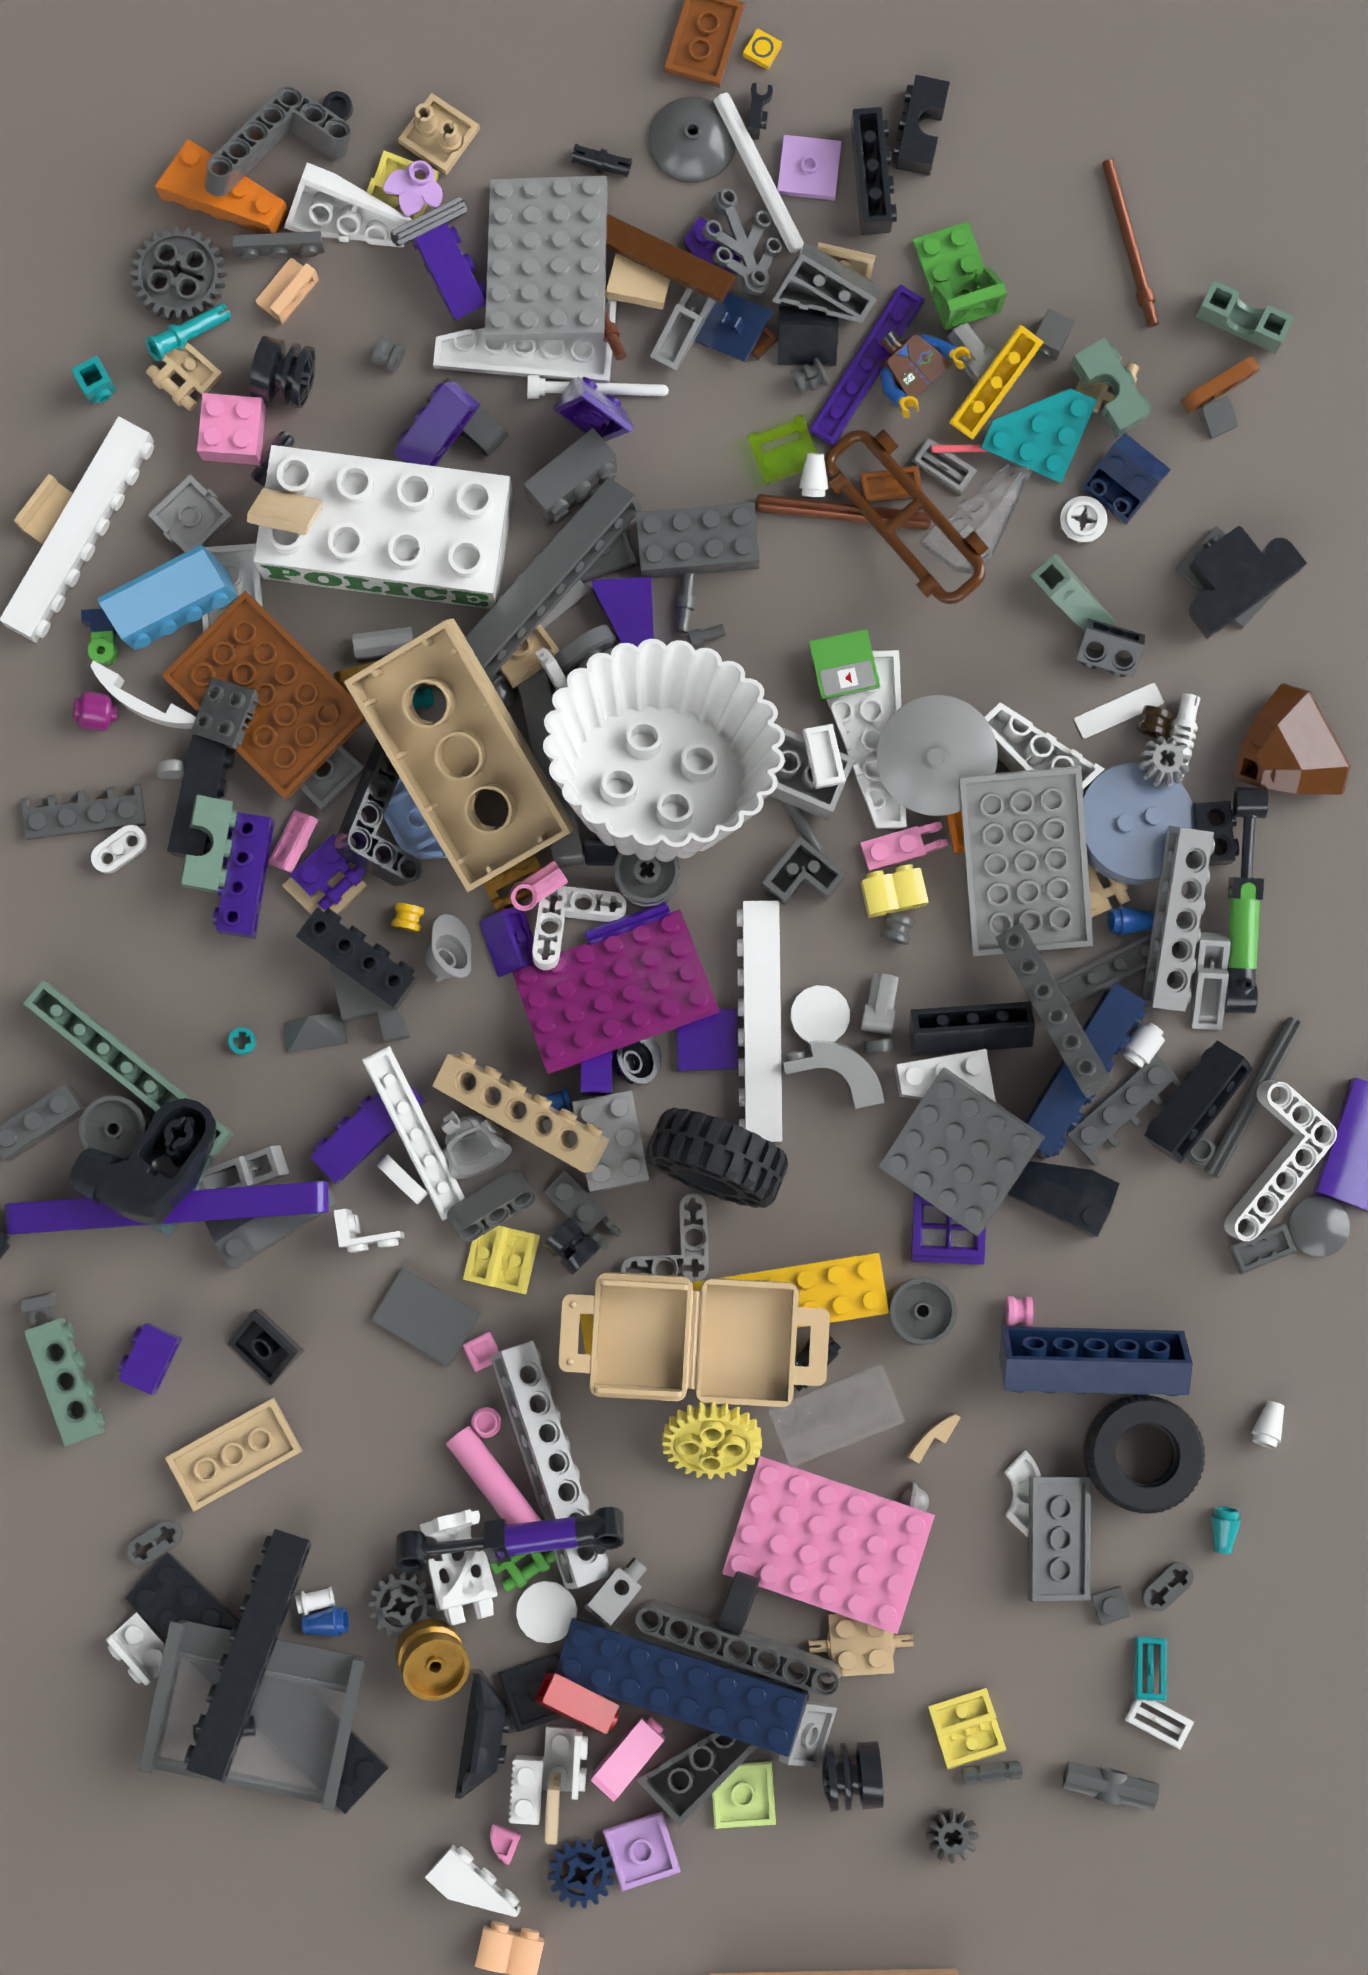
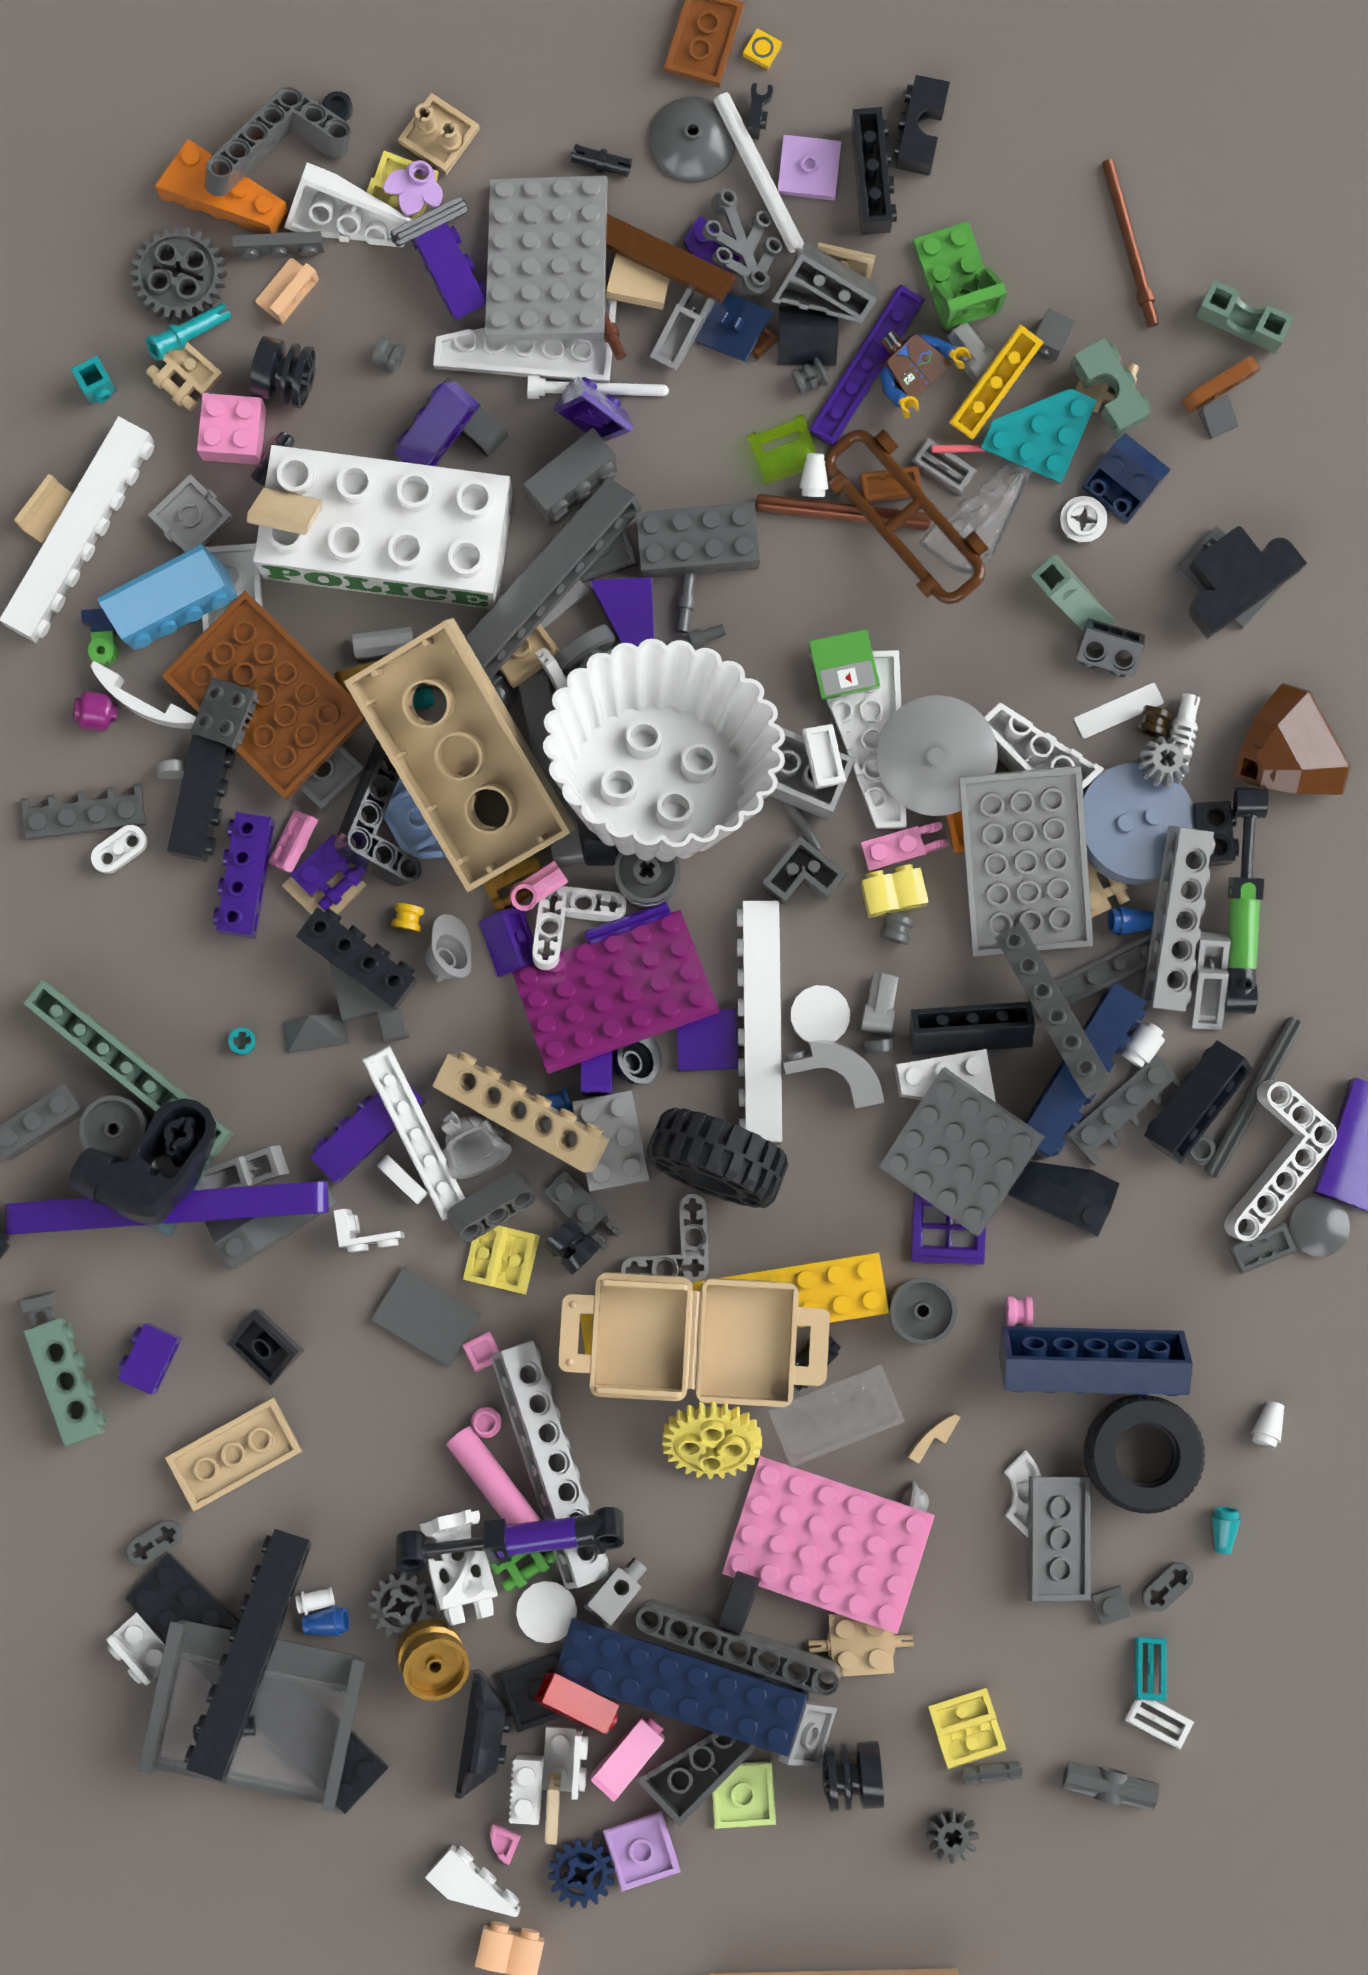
(214, 818): sand green arch -> none

